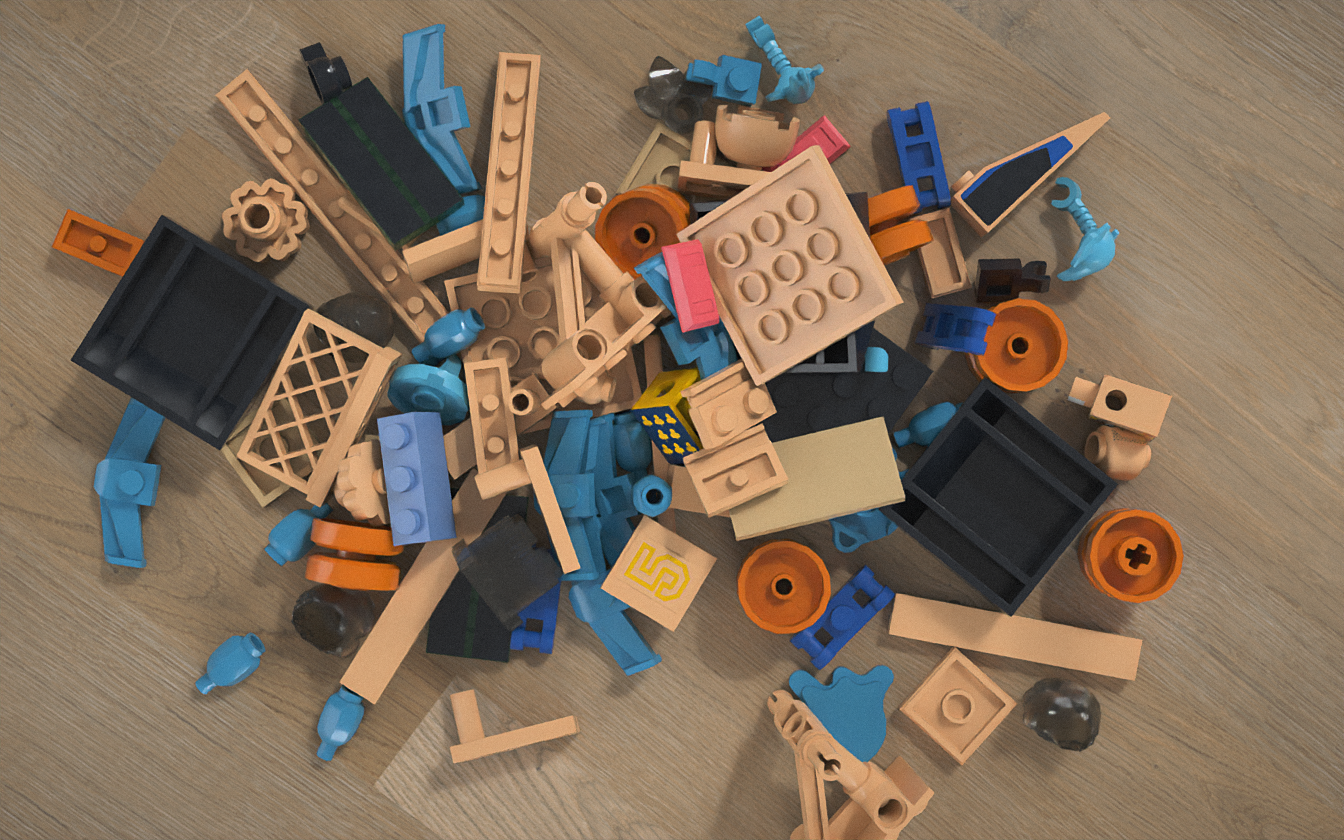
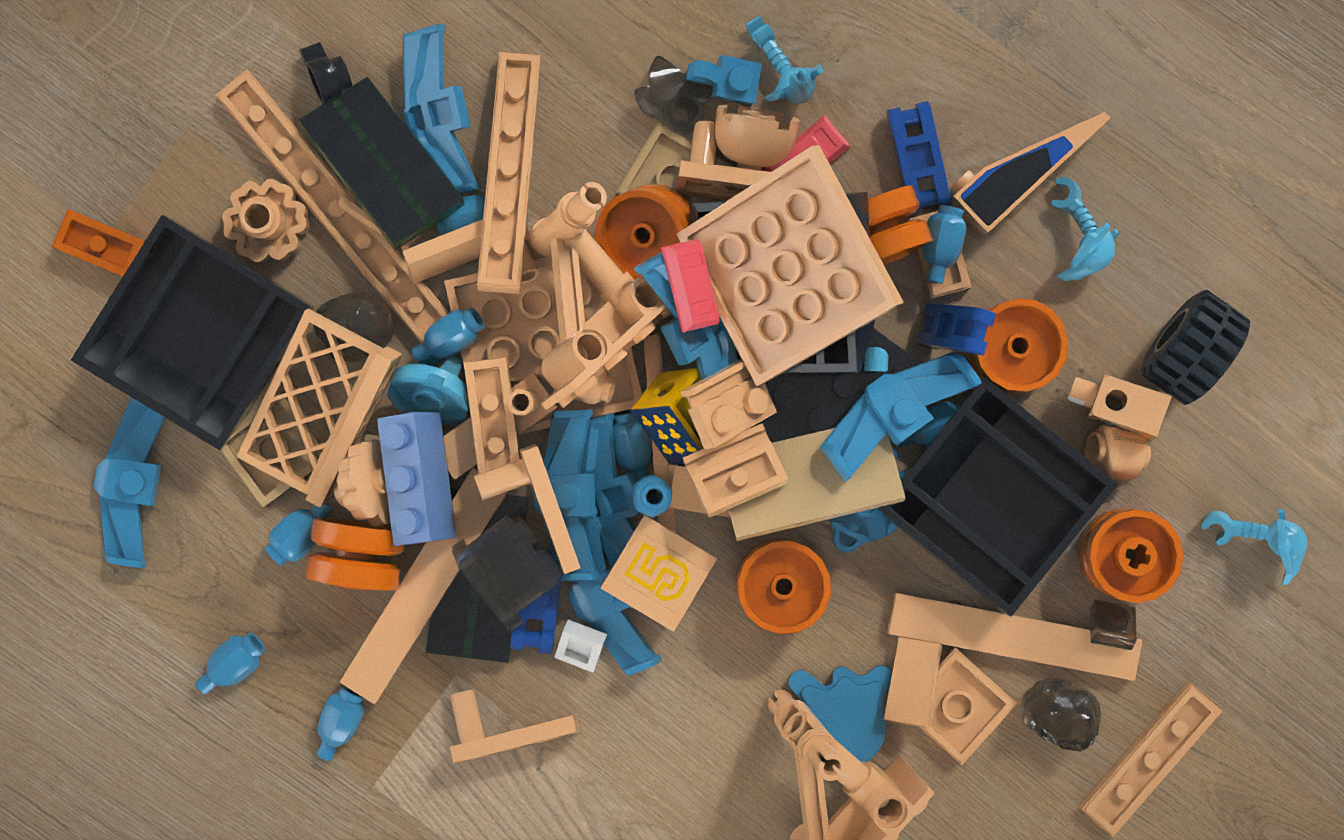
(333, 618): clear smoke hair -> none
(580, 645): none -> white plate
(843, 617): blue plate -> none
(895, 408): none -> dark azure plate
(913, 682): none -> light nougat tile
(949, 236): none -> dark azure plant
(1004, 278): black plate -> none
(1113, 625): none -> clear smoke plate
(1150, 758): none -> light nougat tile
(1196, 347): none -> black wheel
(1282, 536): none -> medium azure piece

